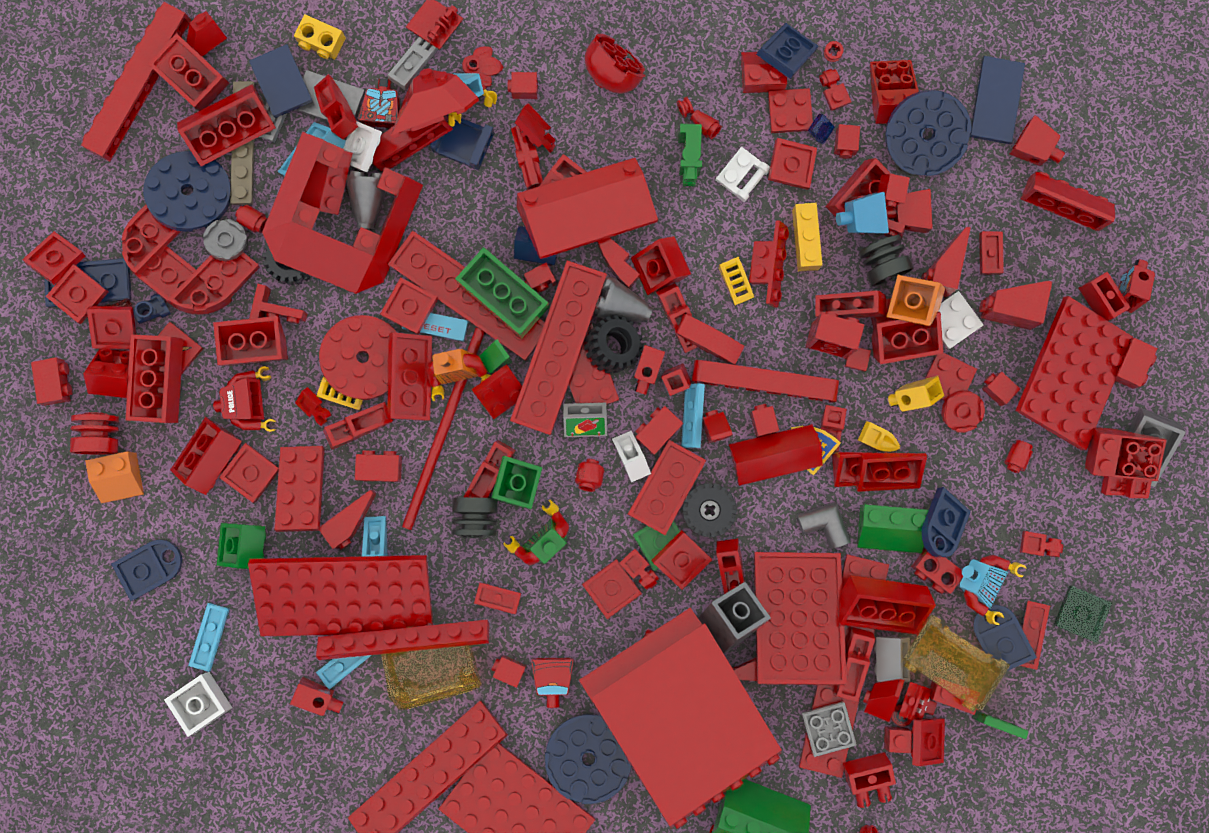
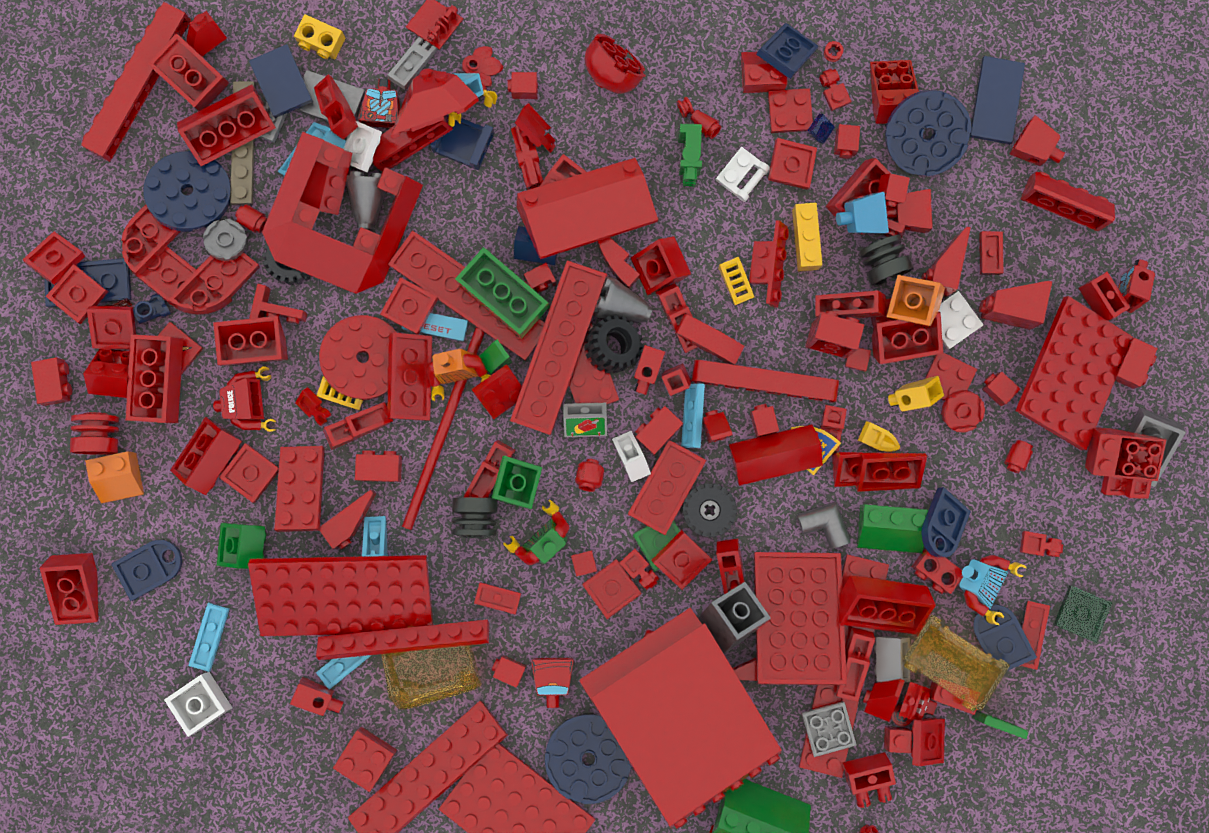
(71, 588): none -> red slope
(365, 759): none -> red brick
(584, 563): none -> red tile

